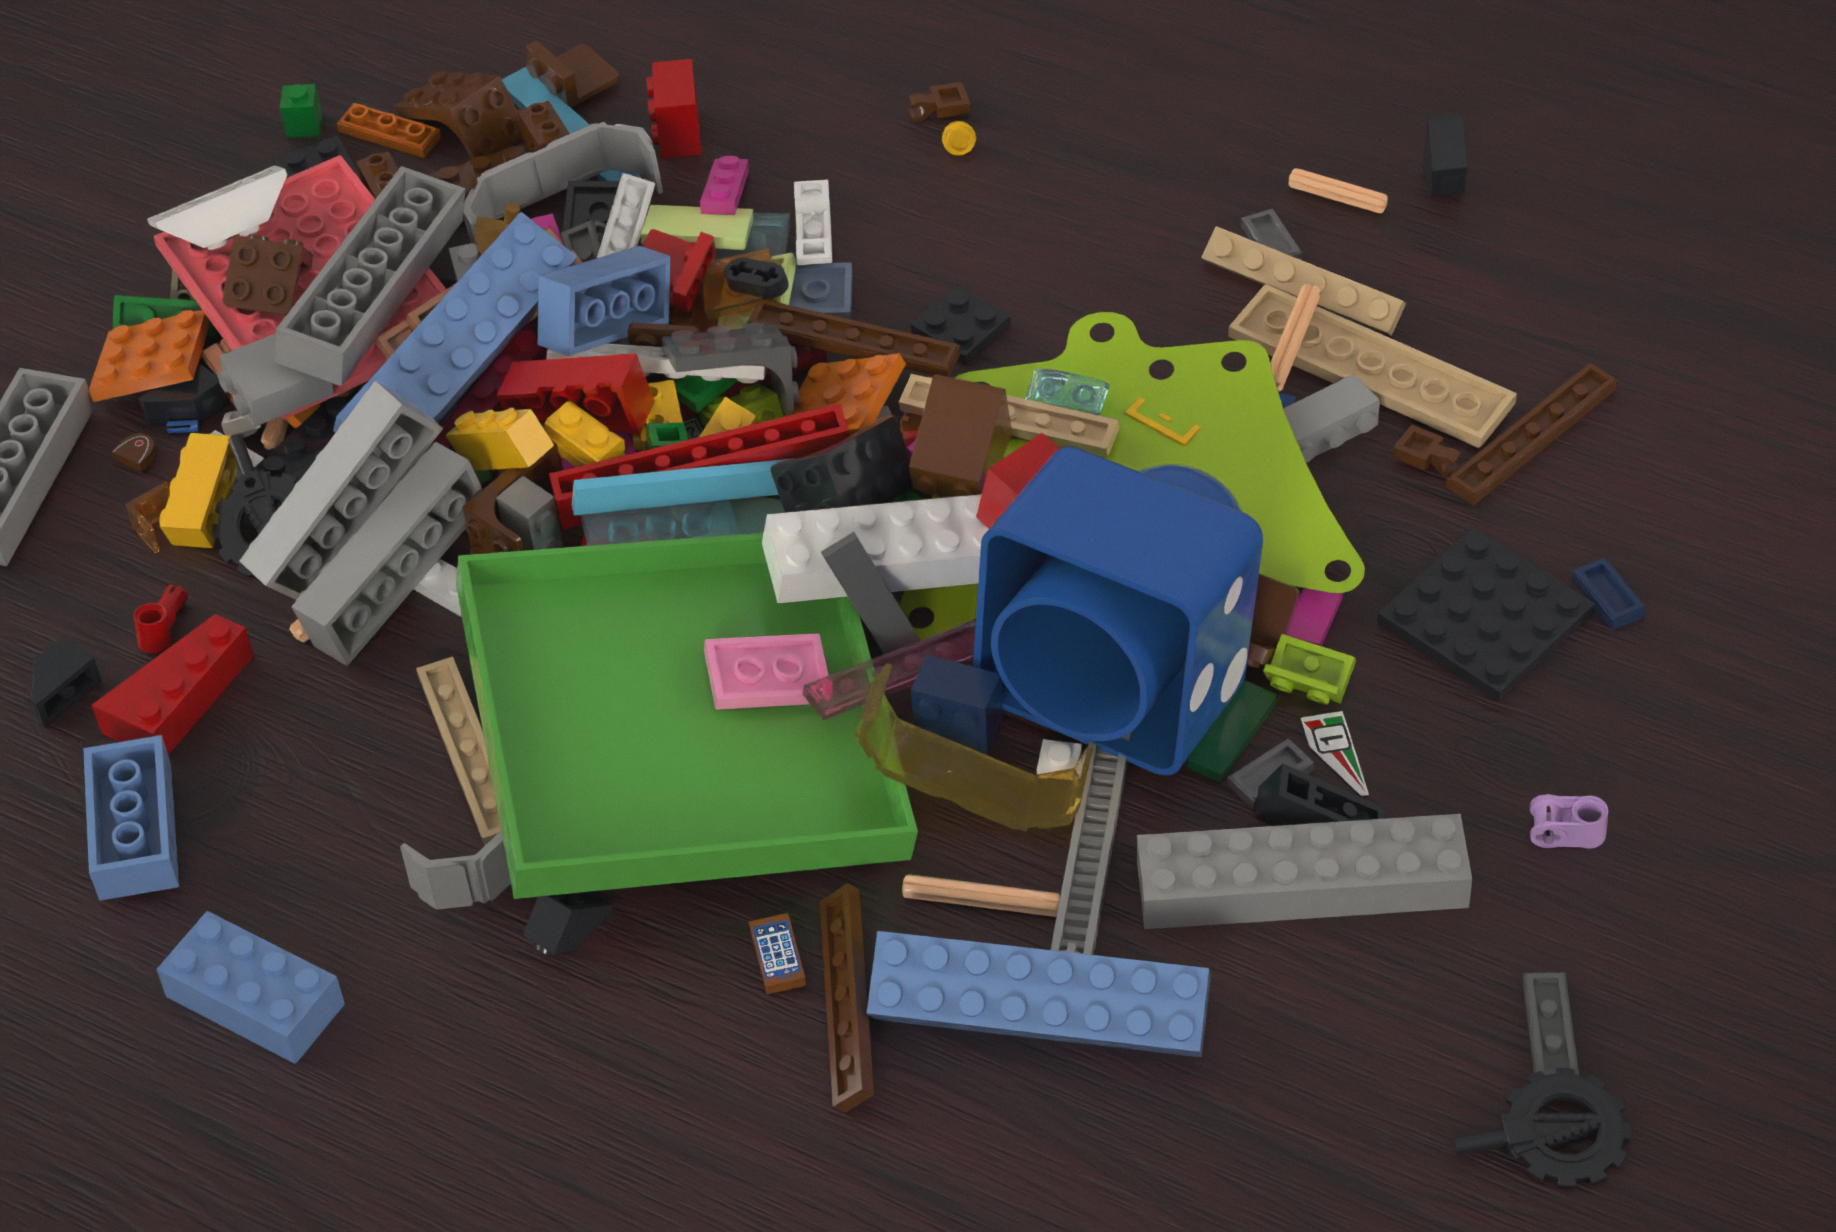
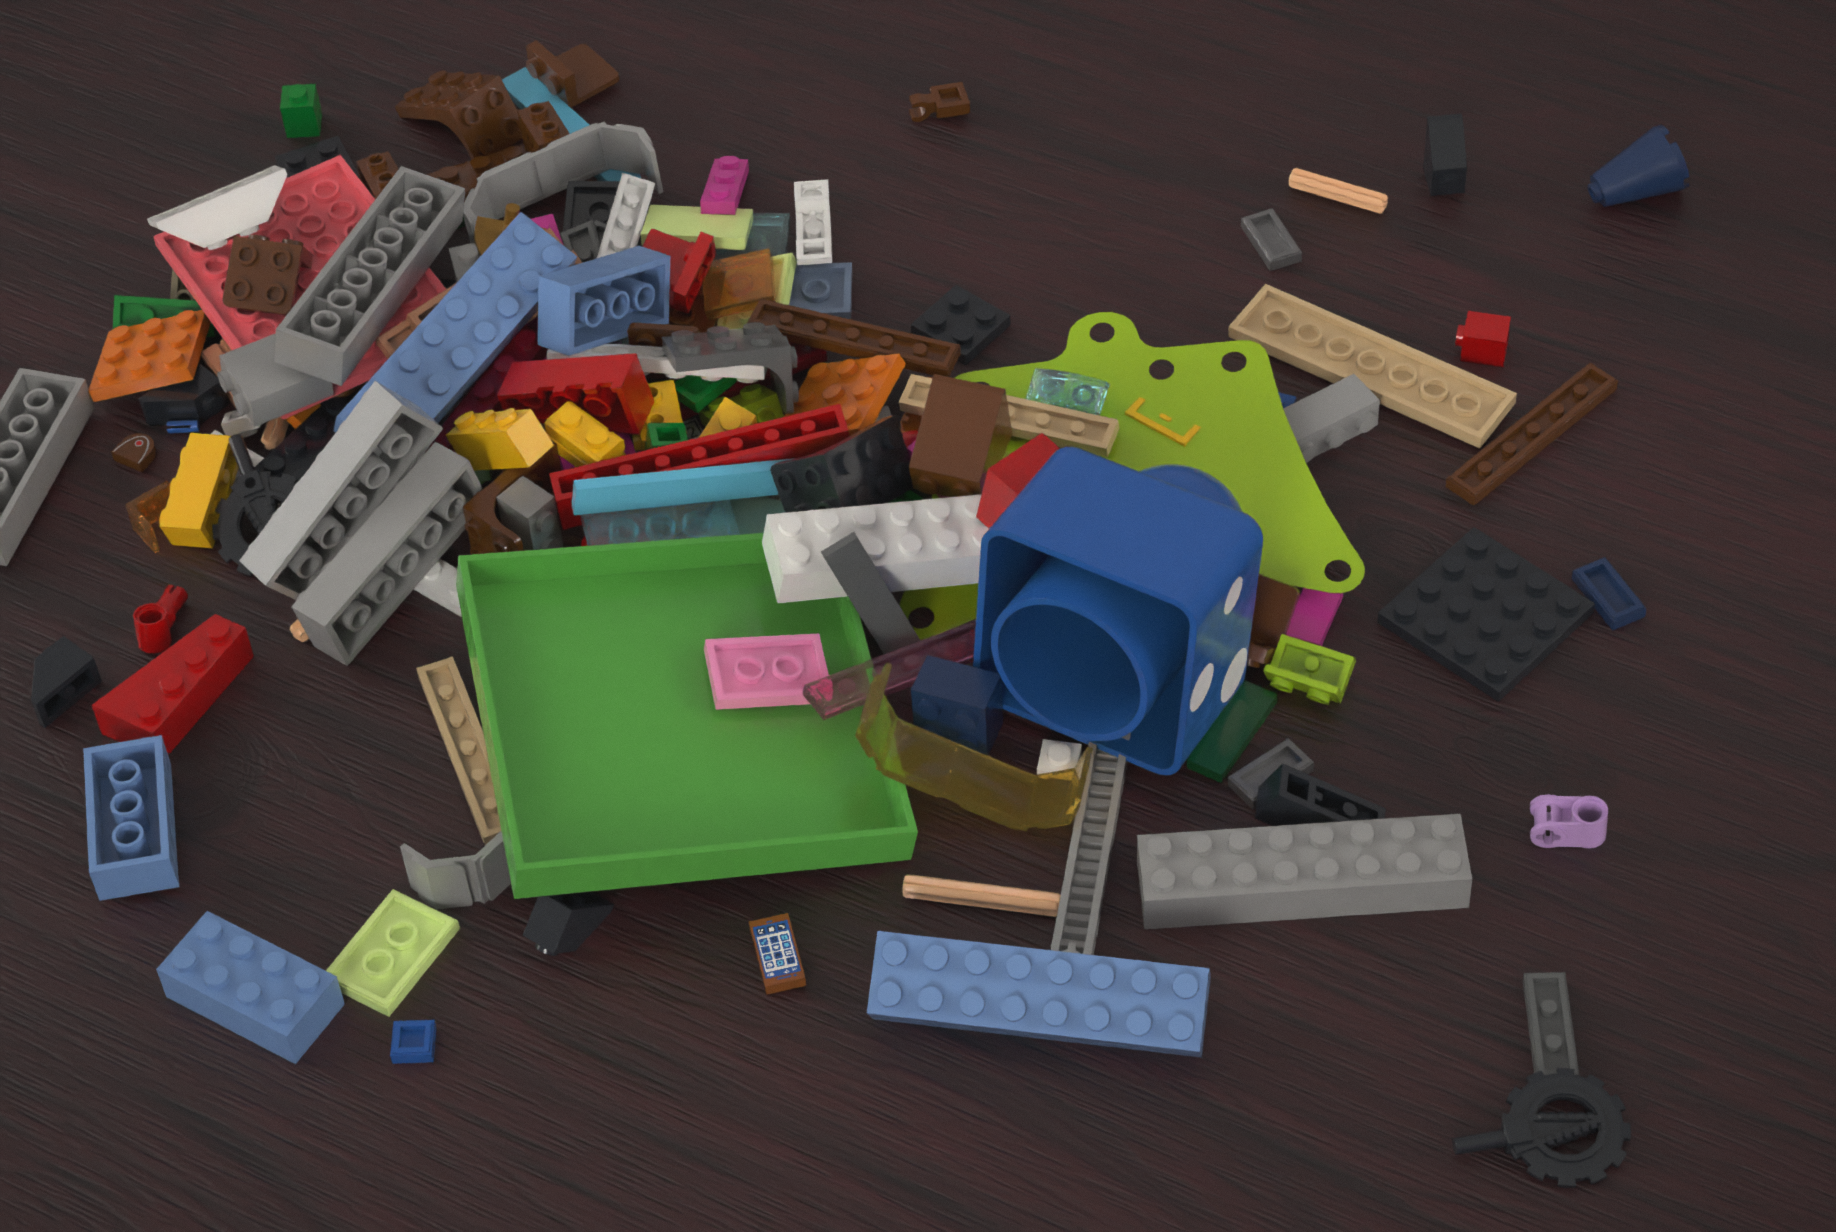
(389, 130): orange tile -> none
(392, 952): none -> yellowish green tile
(413, 1041): none -> blue tile
(674, 108): red brick -> none
(756, 278): black beam -> none
(846, 998): reddish brown plate -> none
(958, 138): yellow plate -> none
(1290, 274): tan plate -> none
(1294, 333): light nougat axle -> none
(1331, 740): sticker -> none
(1424, 448): reddish brown plate -> none
(1484, 338): none -> red brick
(1641, 171): none -> dark blue cone

